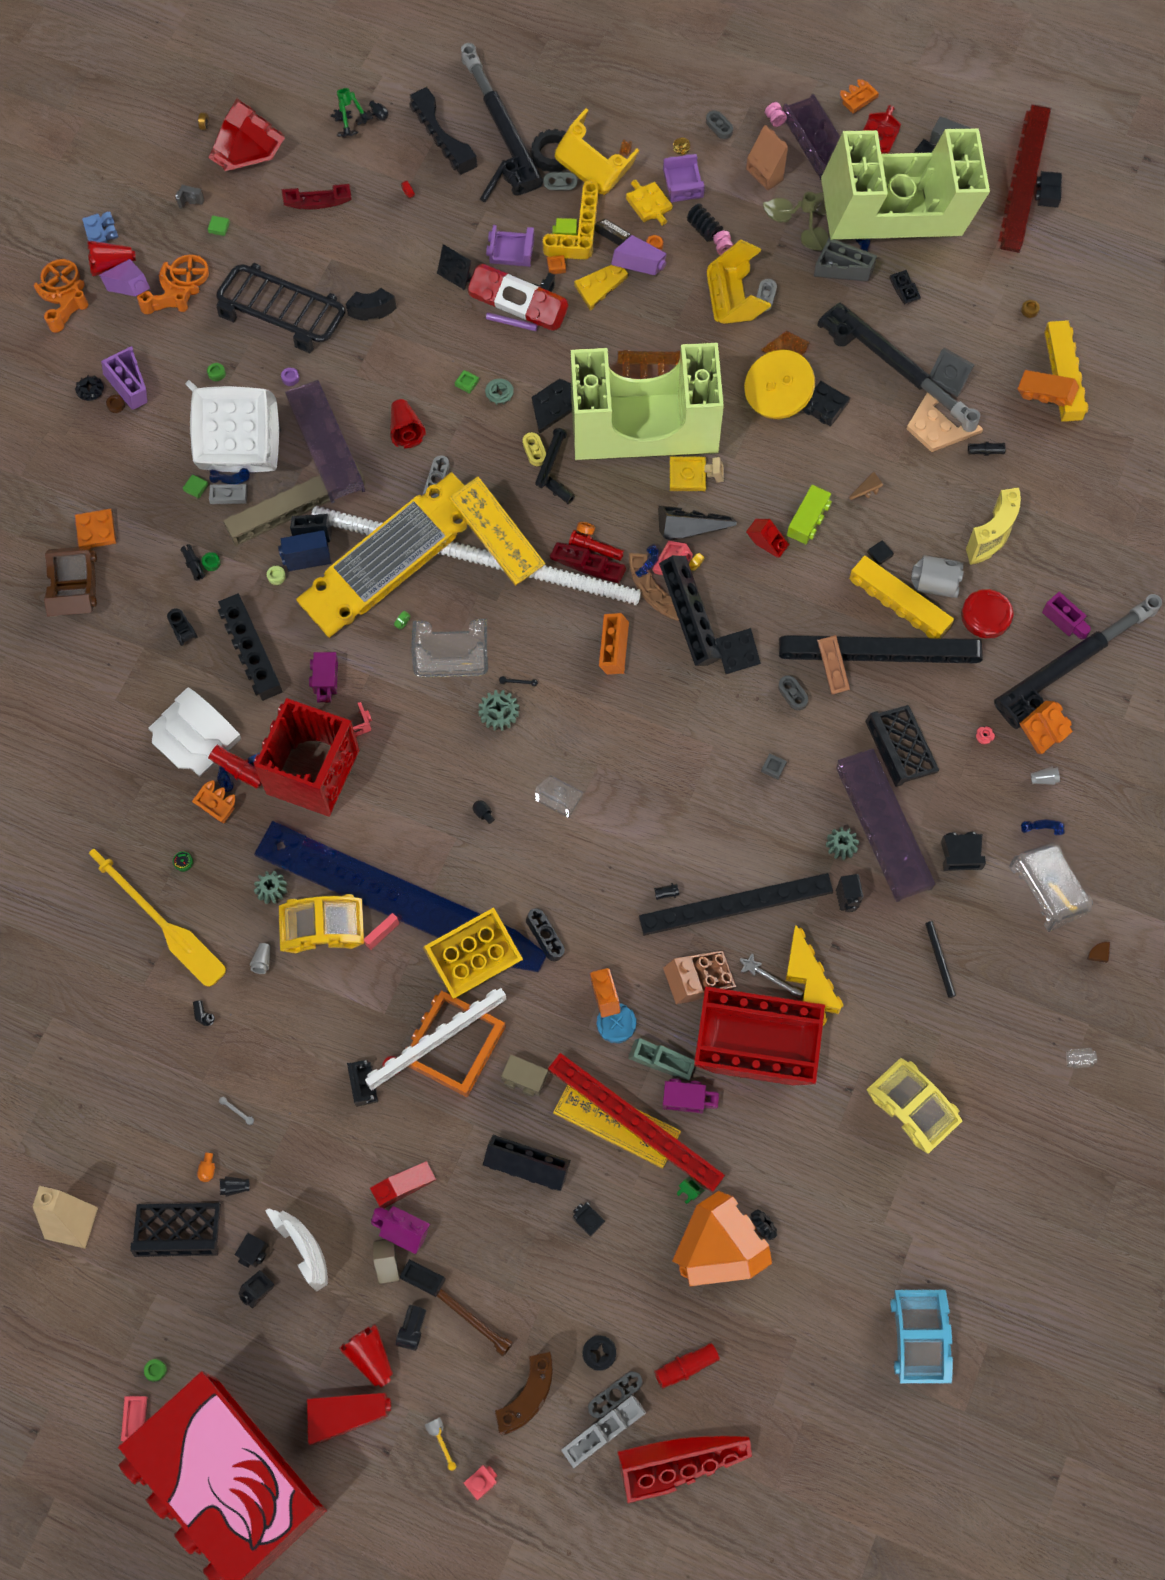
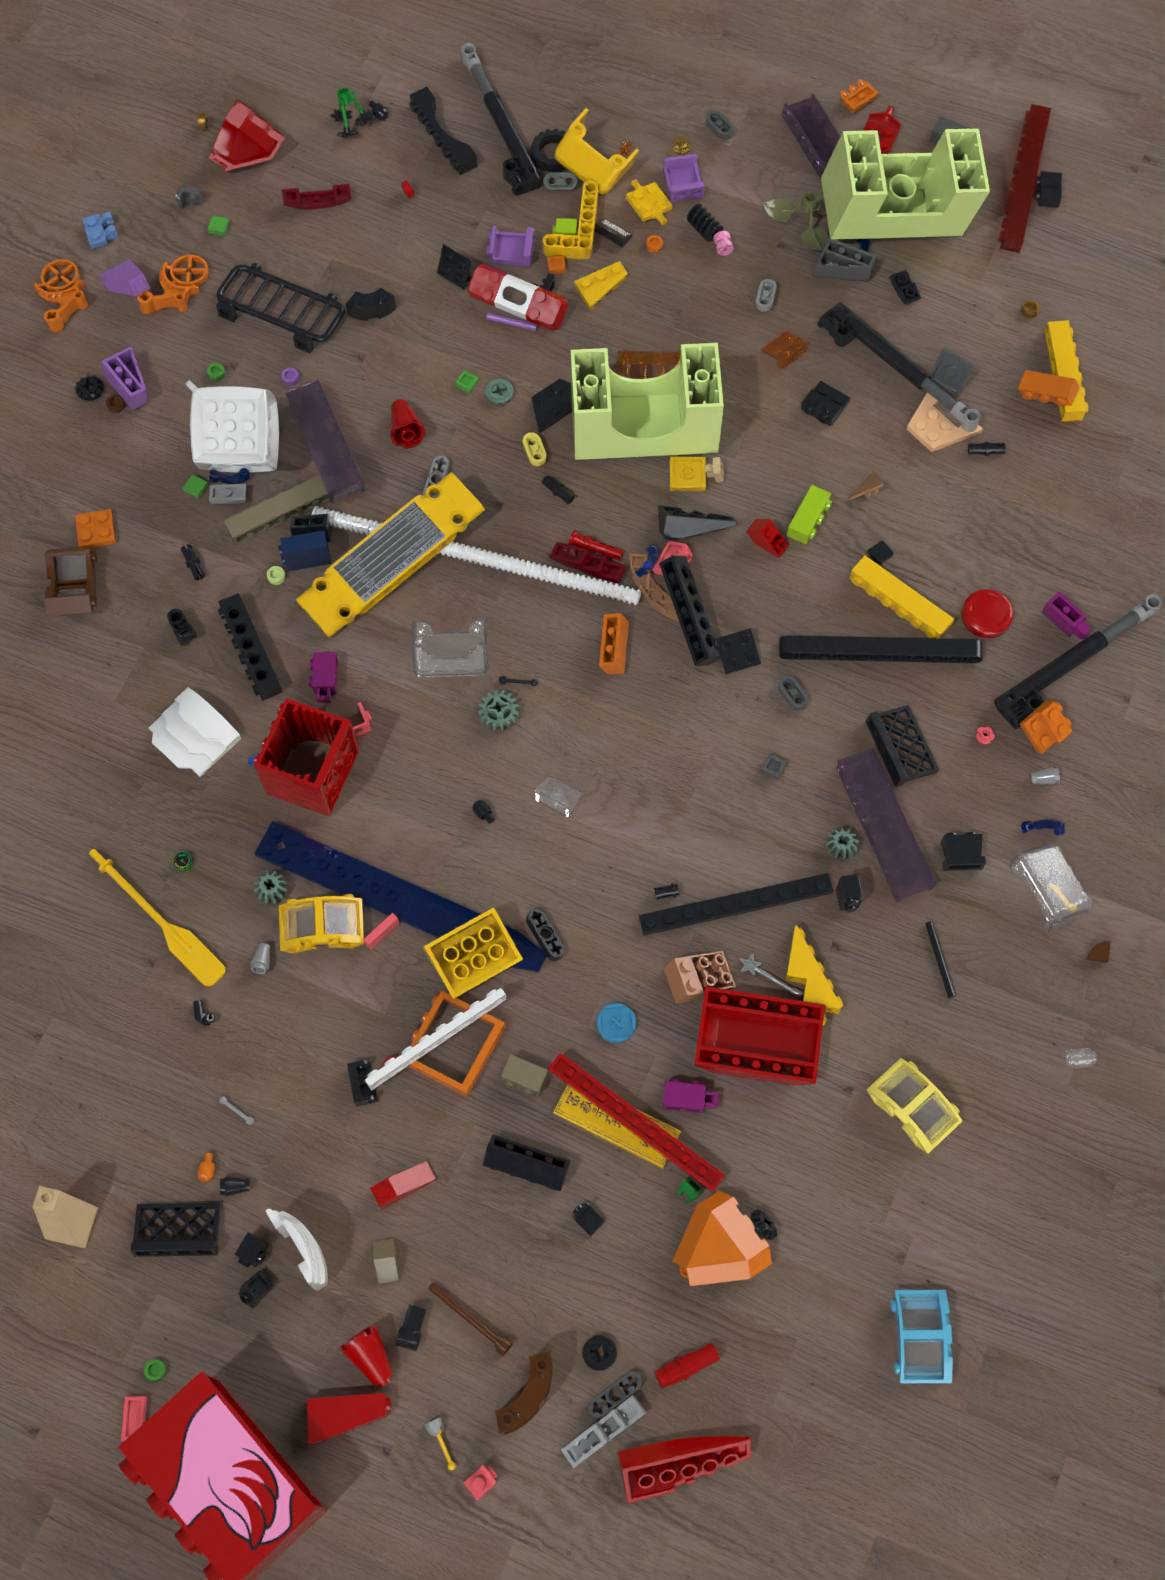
(107, 256): red cone -> none
(211, 561): green tile -> none
(213, 802): orange plate -> none
(224, 780): clear blue arm -> none
(238, 767): red piece -> none
(400, 1228): magenta brick -> none
(402, 620): bright green tile -> none
(422, 1278): black tile -> none
(492, 183): black bar -> none
(496, 531): yellow tile -> none
(559, 435): black axle -> none
(585, 528): orange tile -> none
(605, 992): orange brick -> none
(639, 256): medium lavender slope -> none
(661, 1059): sand green slope -> none
(696, 561): yellow tile -> none
(726, 285): yellow windscreen -> none
(768, 159): nougat slope -> none
(775, 113): bright pink wheel -> none
(779, 384): yellow plate -> none
(833, 664): nougat tile -> none
(925, 147): black tile -> none
(937, 576): light grey cylinder -> none
(993, 535): light yellow window -> none

